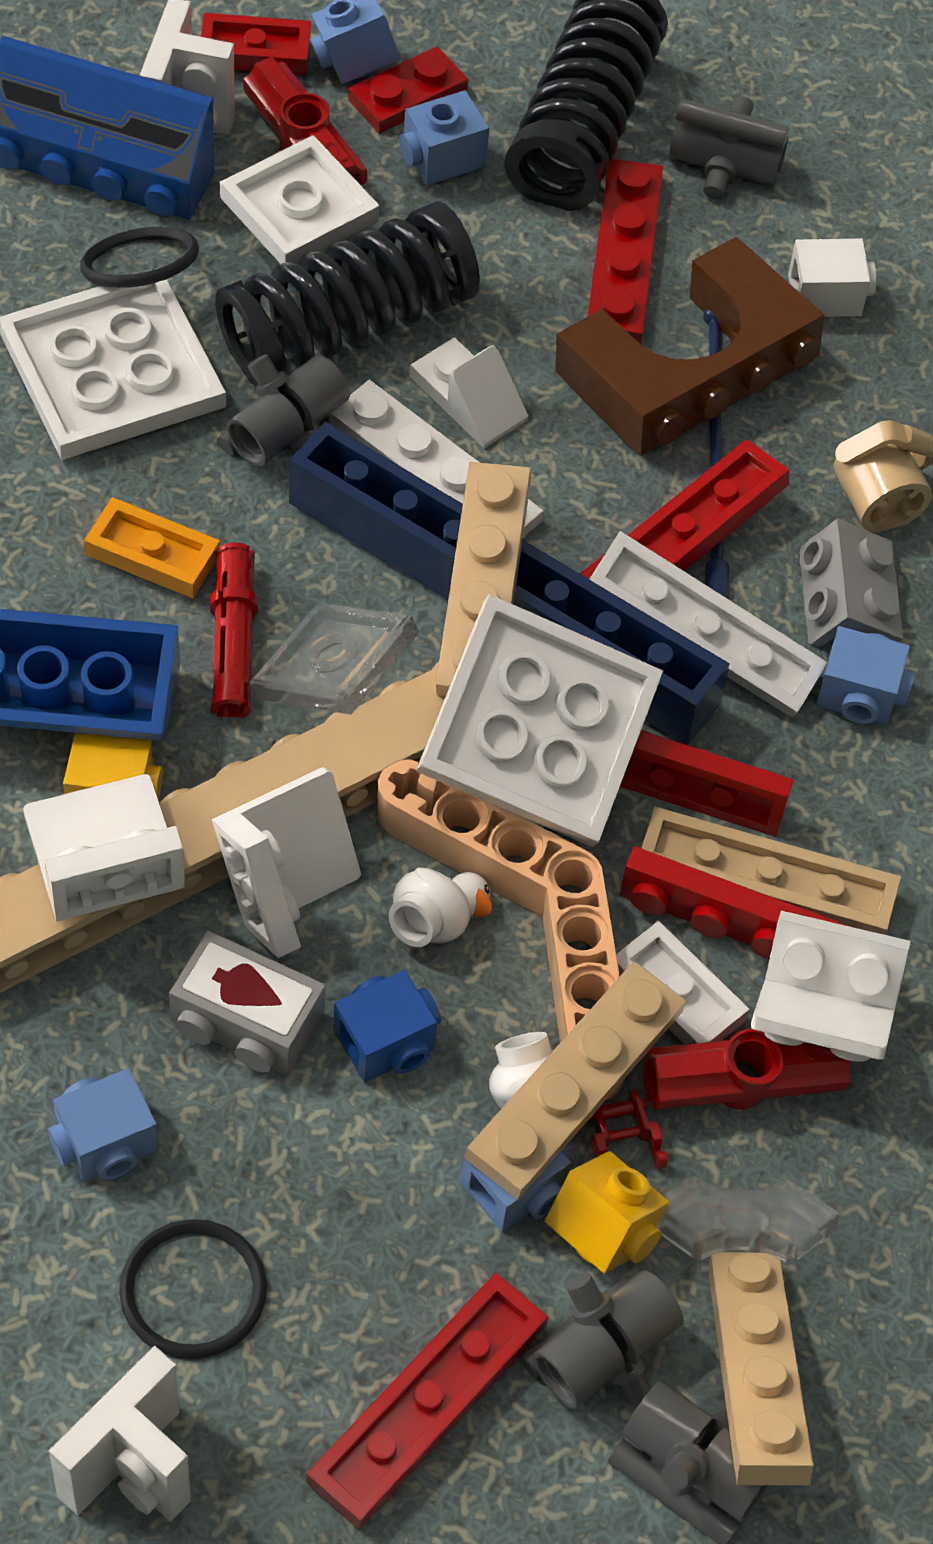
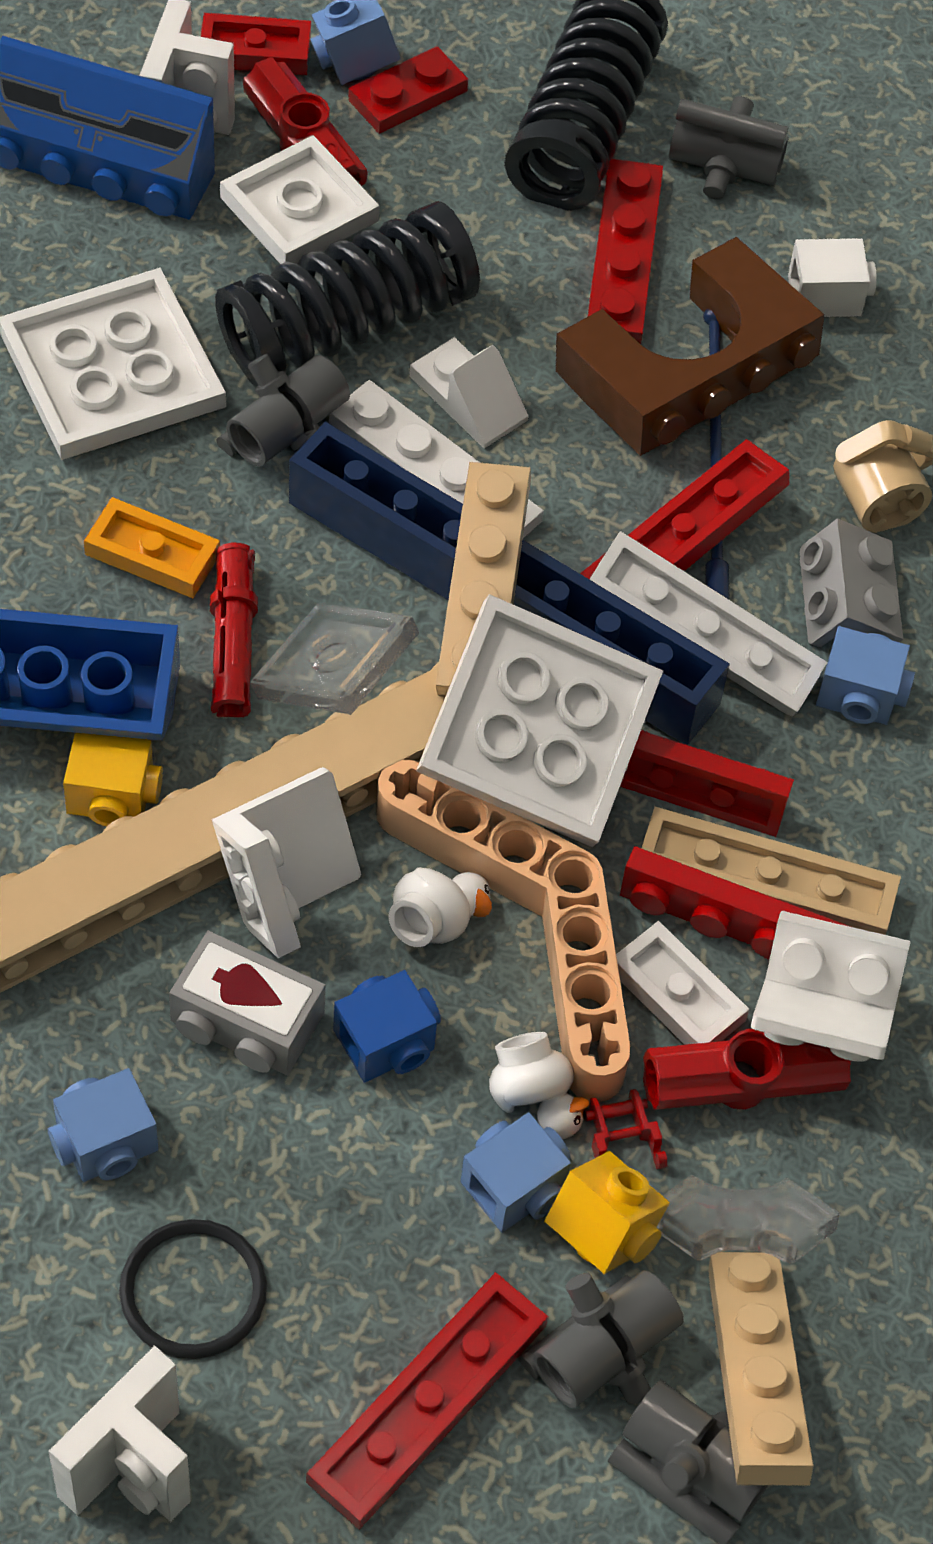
(104, 847): white bracket -> none
(143, 278): black tyre -> none
(444, 138): medium blue brick -> none
(574, 1080): tan plate -> none

